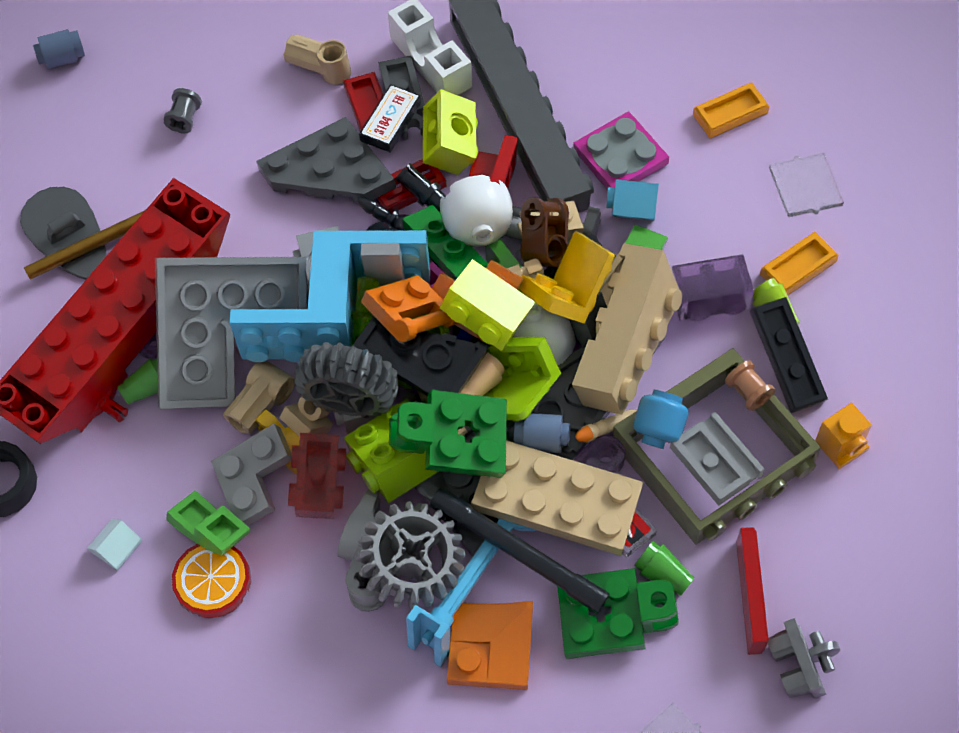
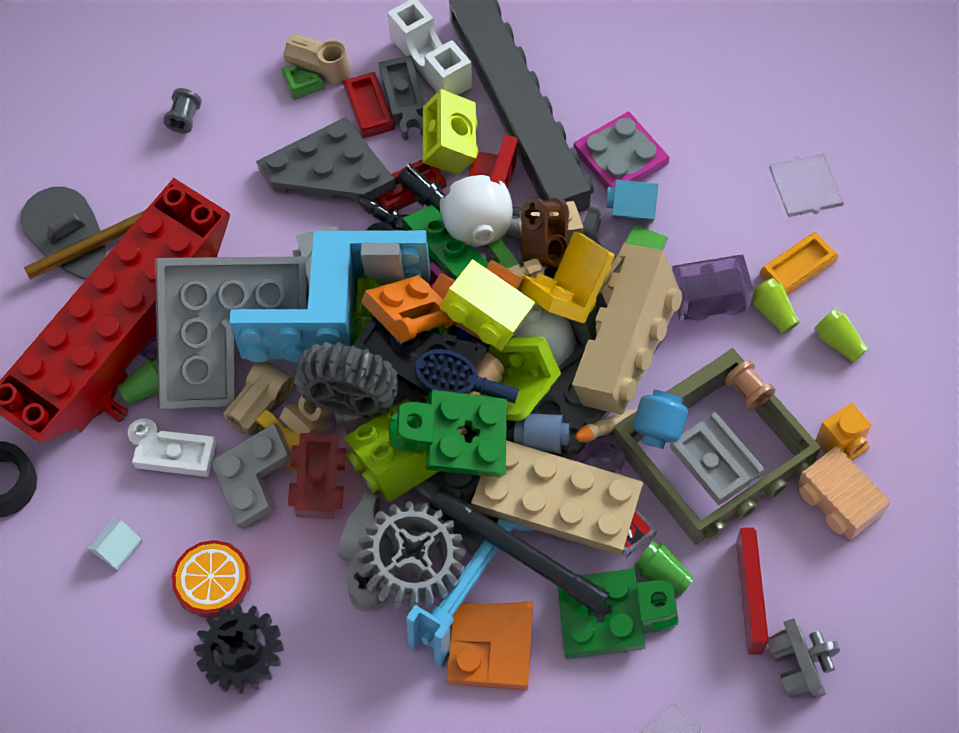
(59, 48): sand blue brick -> none
(170, 450): none -> white hinge
(205, 525): bright green slope -> none
(231, 633): none -> black gear
(301, 82): none -> bright green tile
(390, 118): tile -> none
(455, 373): none -> dark blue piece
(730, 110): light orange tile -> none
(788, 355): black tile -> none
(841, 335): none -> lime cone
(842, 494): none -> light nougat brick

